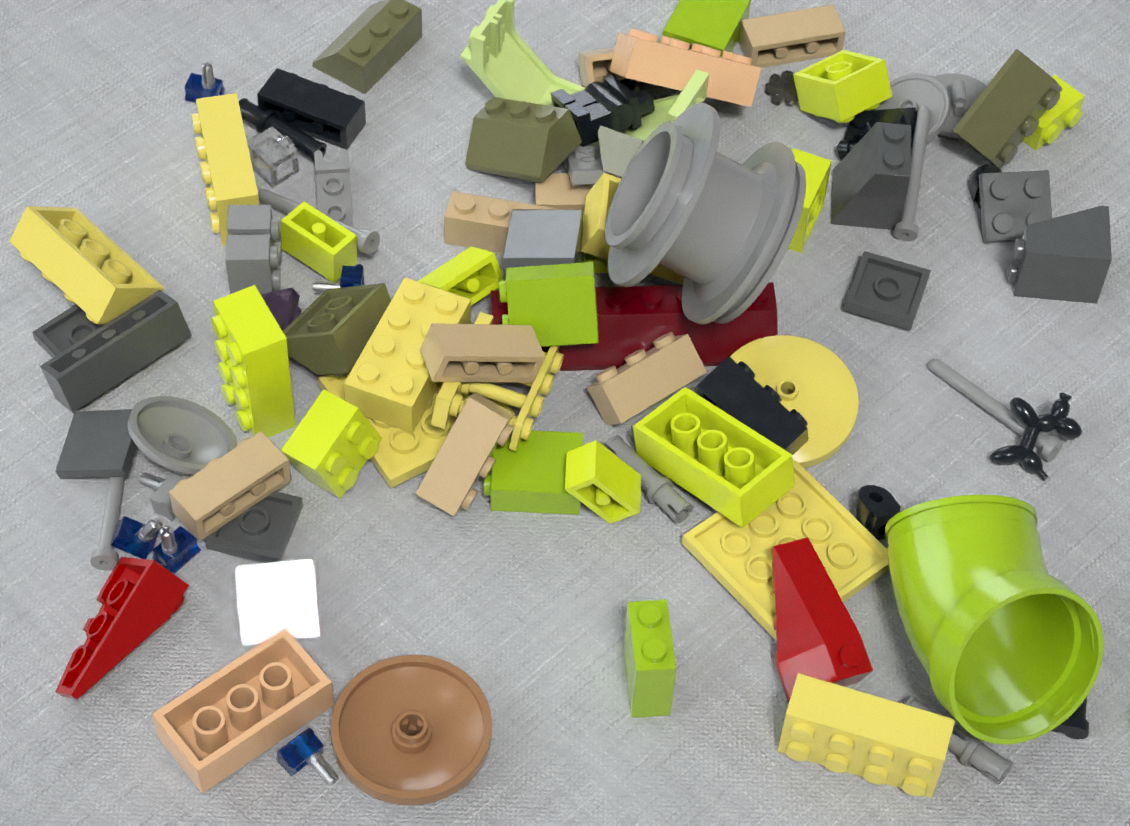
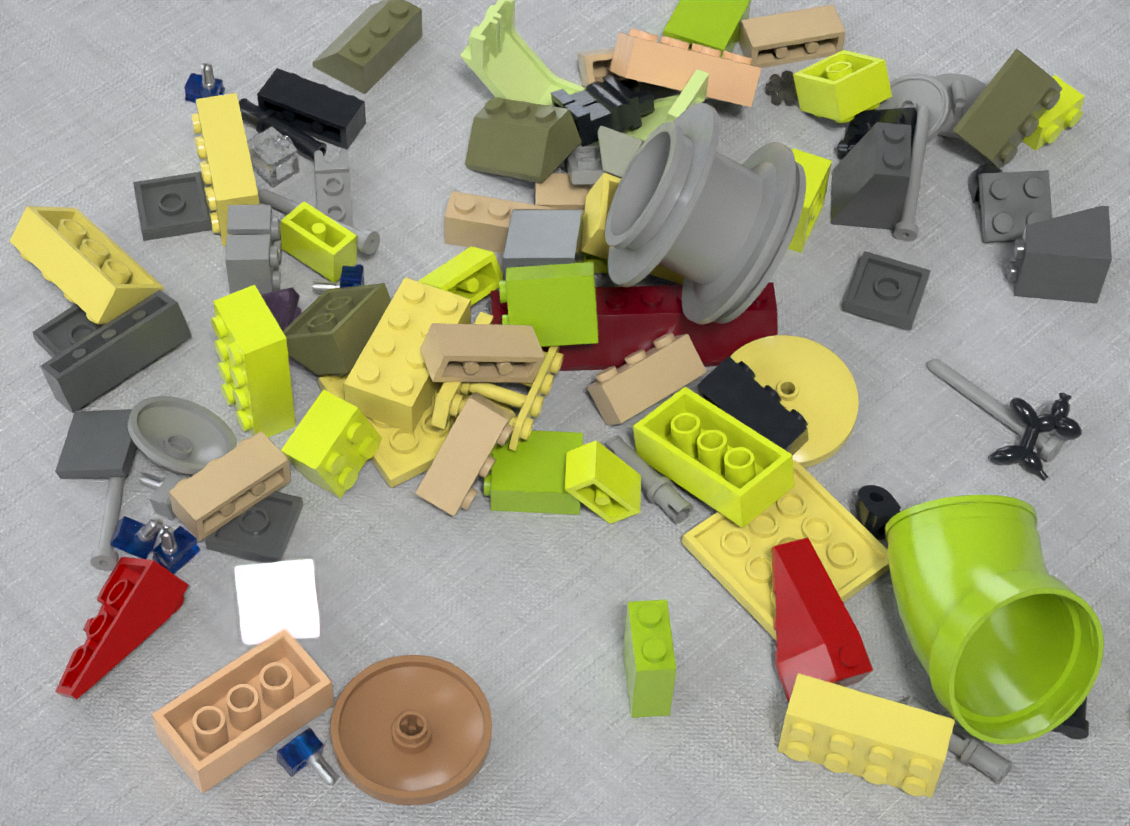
(172, 206): none -> dark grey tile

